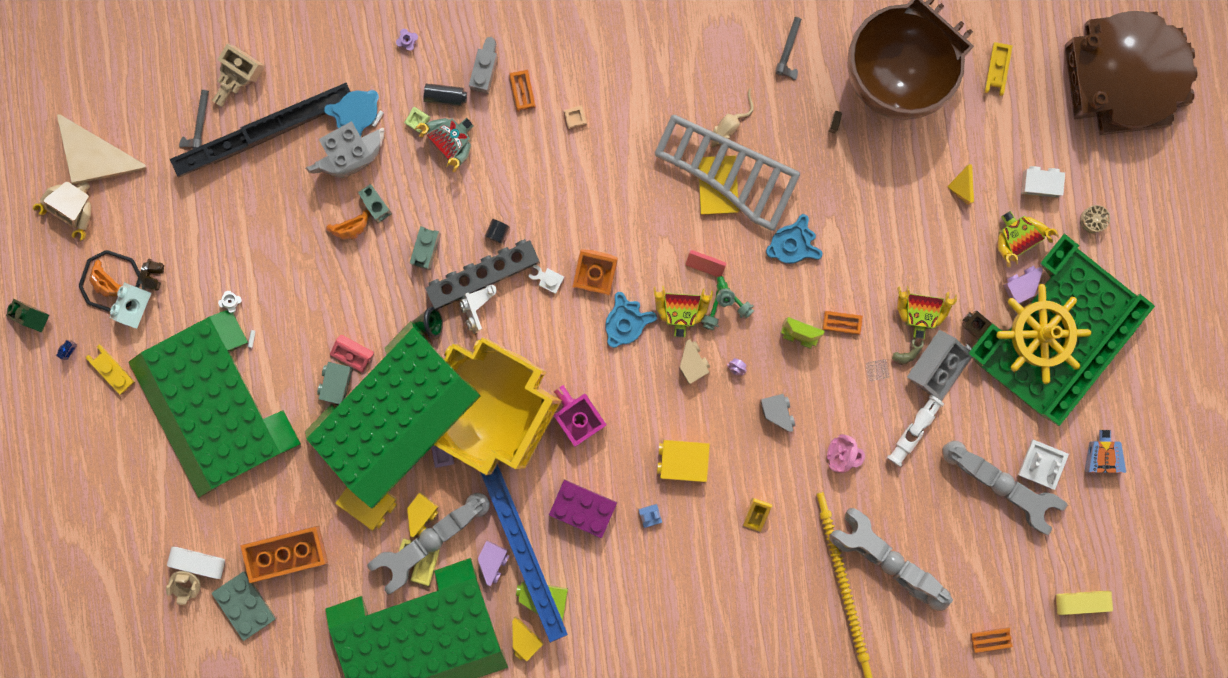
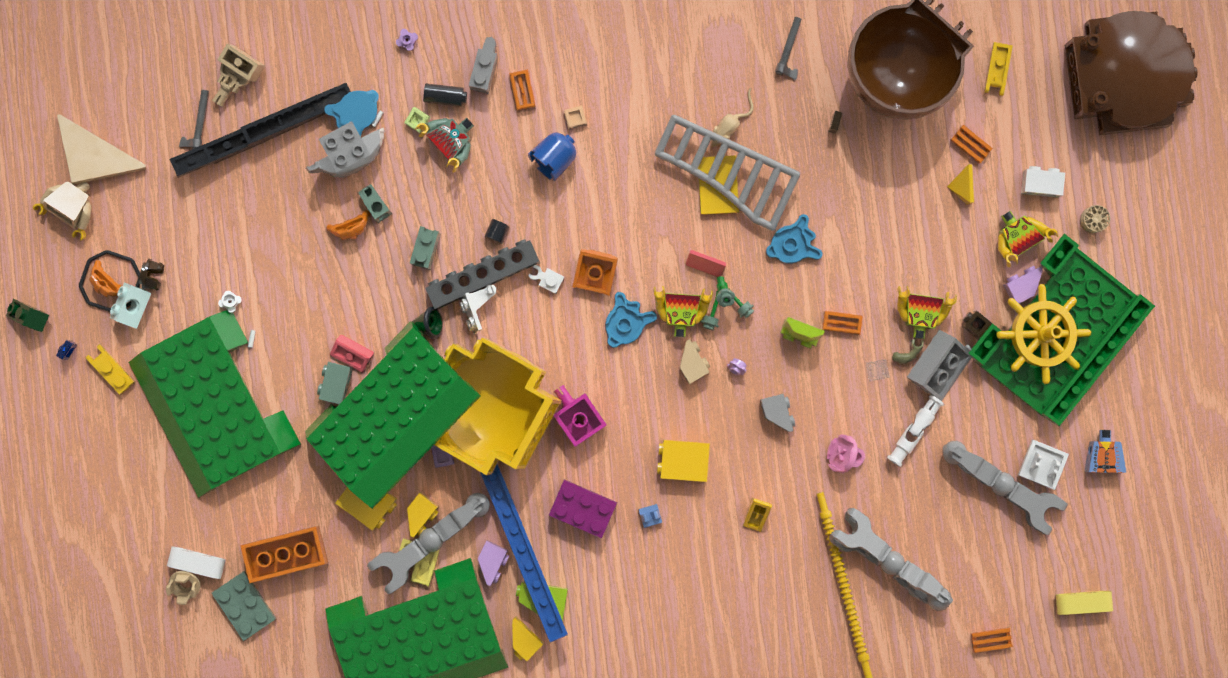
(554, 155): none -> blue cylinder
(984, 153): none -> orange tile

